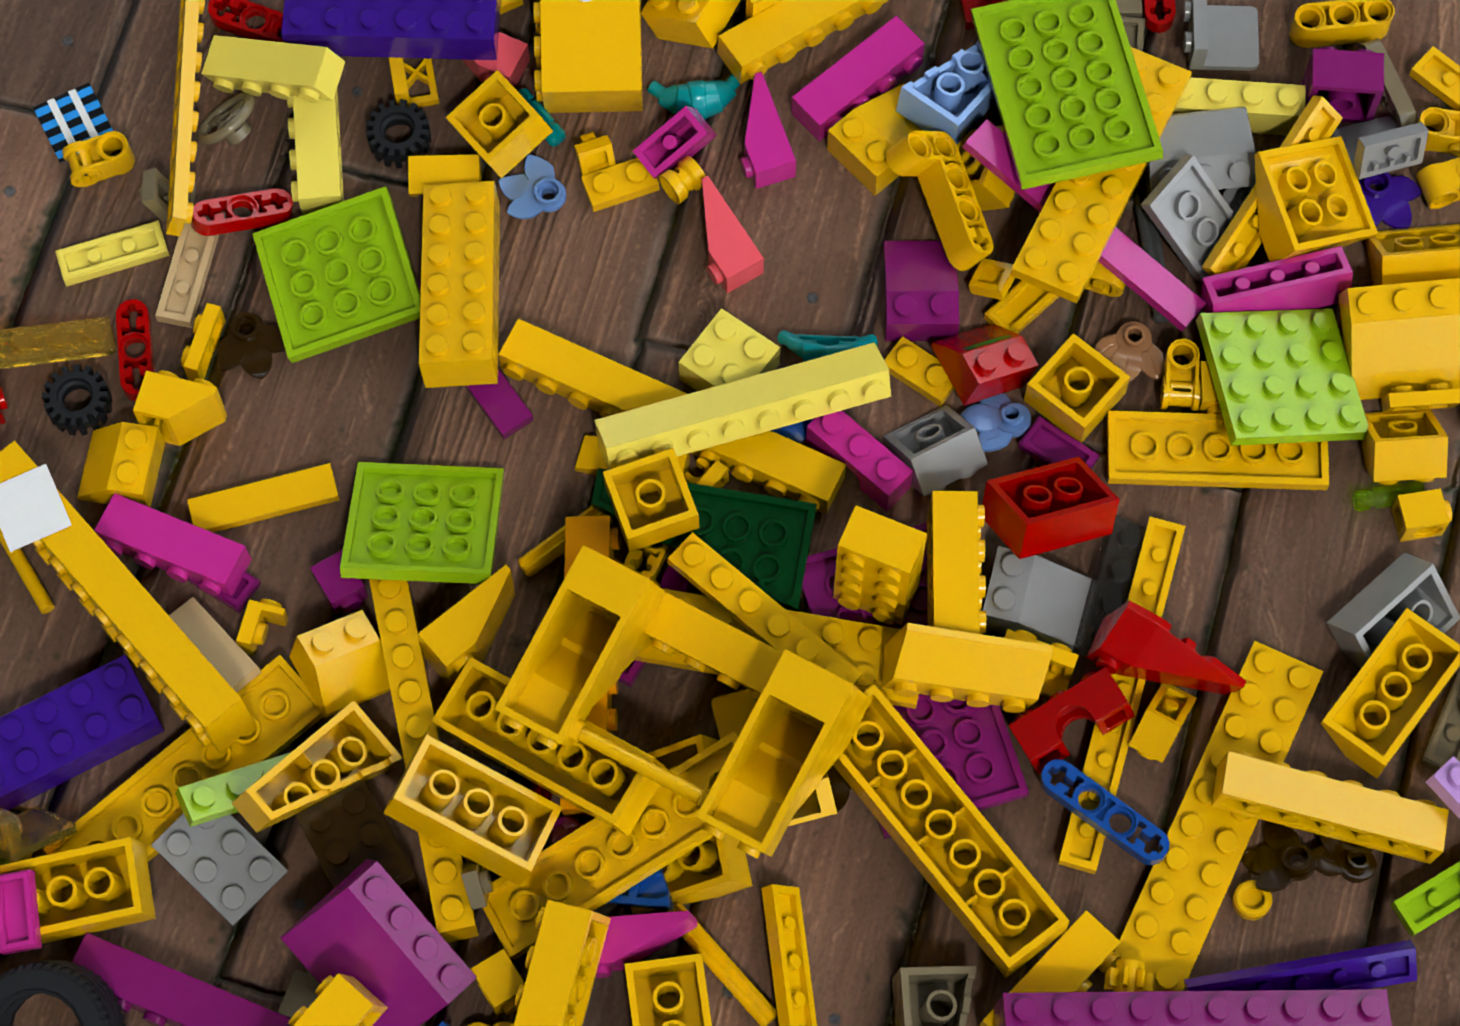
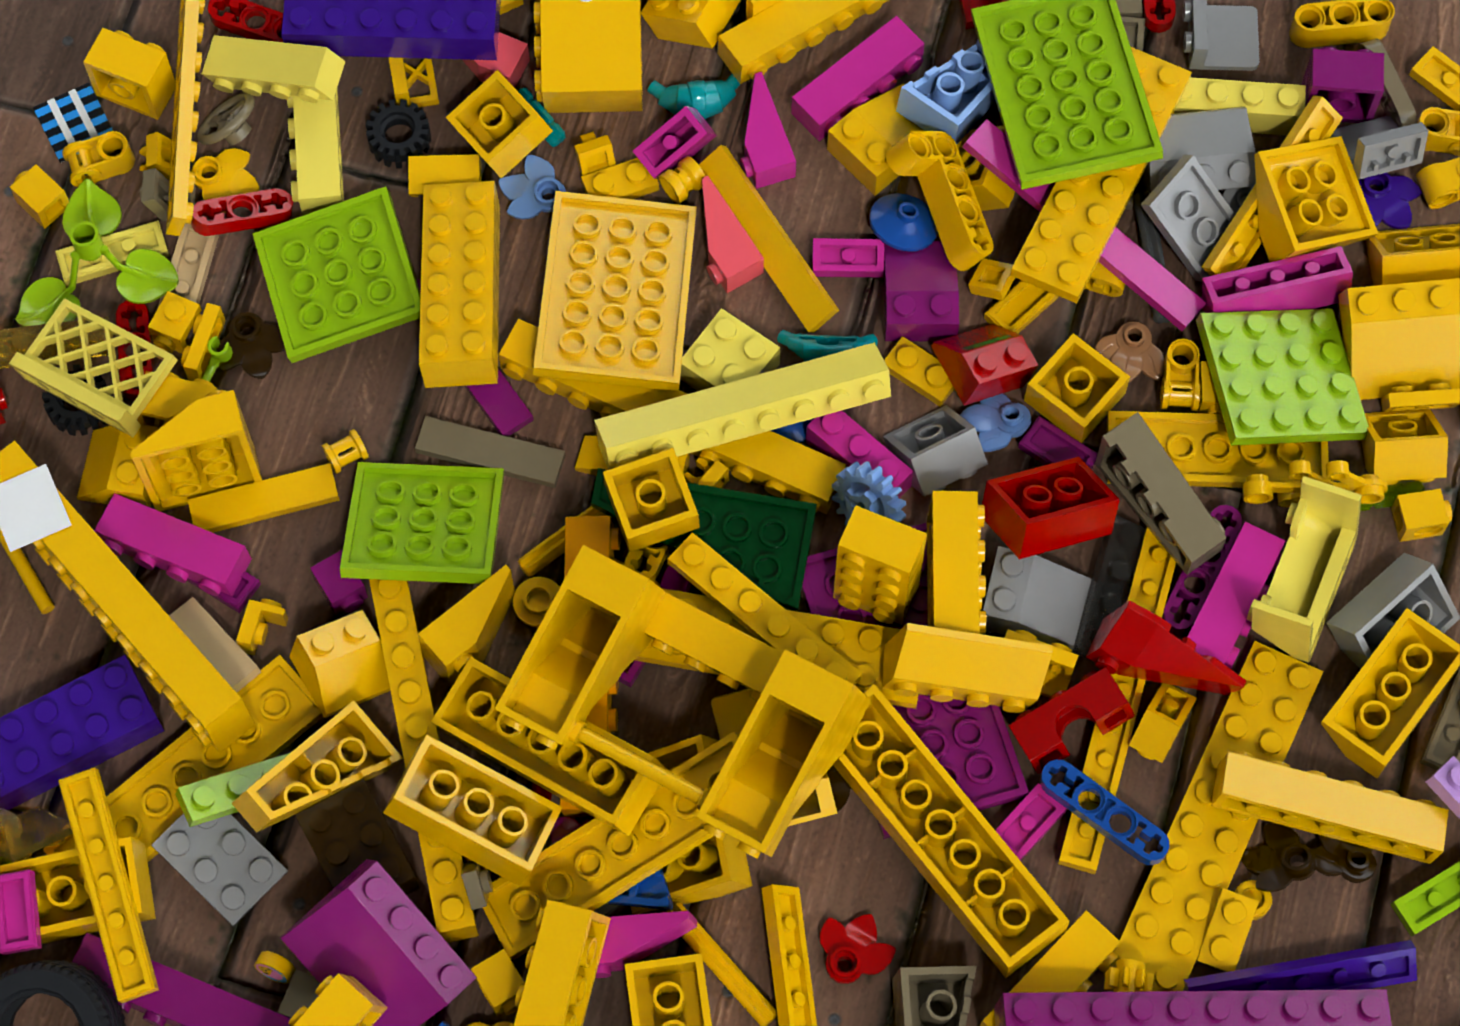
(39, 195): none -> yellow brick
(85, 220): none -> lime plant
(85, 395): none -> light yellow fence
(108, 885): none -> yellow tile
(130, 72): none -> yellow brick
(157, 153): none -> yellow tile
(173, 322): none -> yellow bracket
(198, 452): none -> yellow slope
(216, 357): none -> lime hand
(229, 177): none -> yellow plate
(274, 967): none -> yellow tile
(352, 440): none -> yellow bush
(490, 450): none -> dark tan tile
(534, 599): none -> yellow piece
(615, 291): none -> yellow plate
(780, 255): none -> yellow tile
(848, 257): none -> dark pink plate
(857, 945): none -> red plate
(869, 490): none -> light blue gear
(903, 222): none -> blue dish
(1030, 821): none -> dark pink plate
(1159, 493): none -> dark tan wedge
(1206, 572): none -> magenta beam
(1228, 930): none -> yellow plate
(1237, 585): none -> dark pink brick
(1260, 490): none -> yellow plant
(1310, 568): none -> light yellow windscreen

